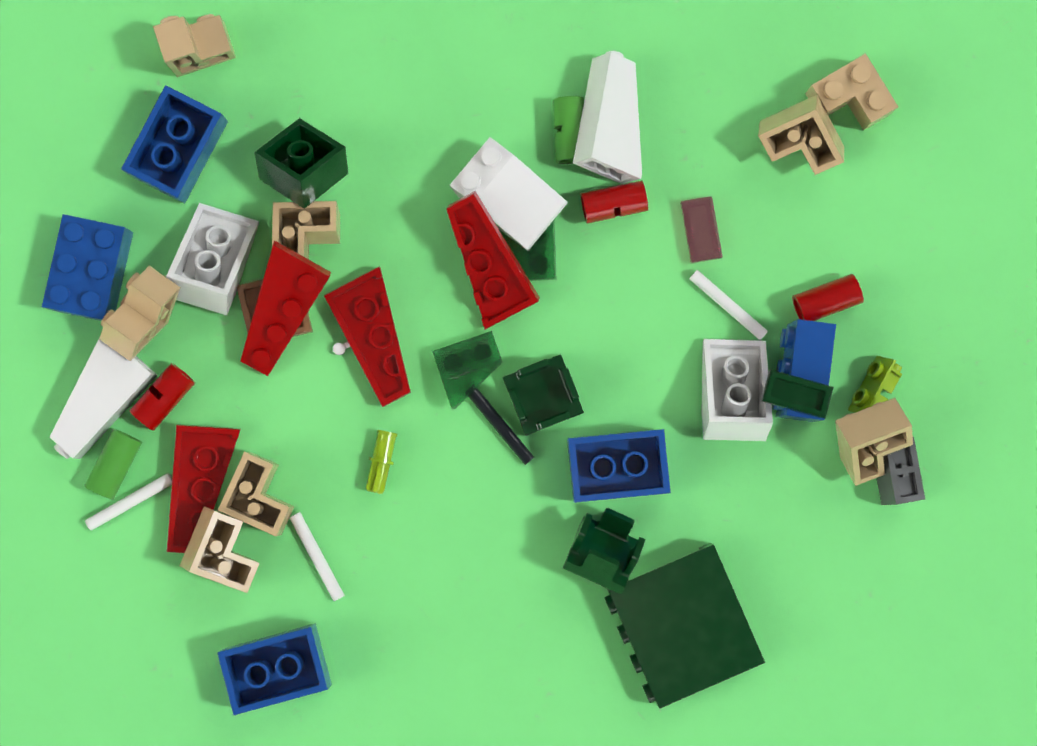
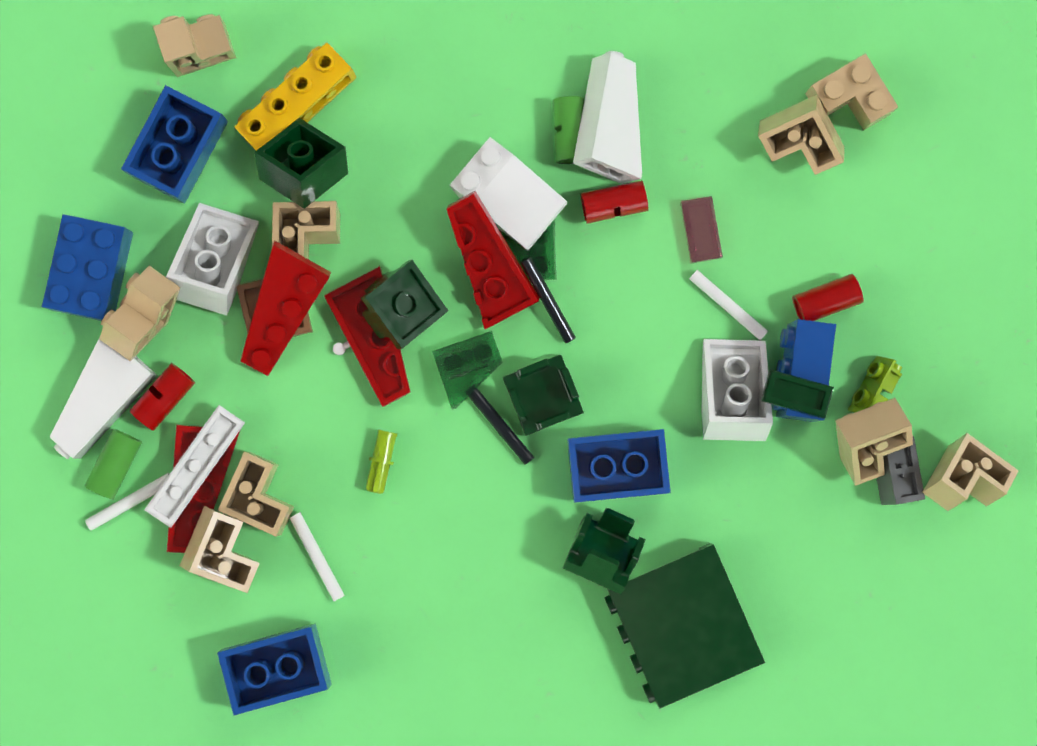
(194, 466): none -> white tile
(300, 95): none -> yellow brick
(402, 305): none -> dark green panel
(547, 299): none -> black bar
(969, 470): none -> tan brick

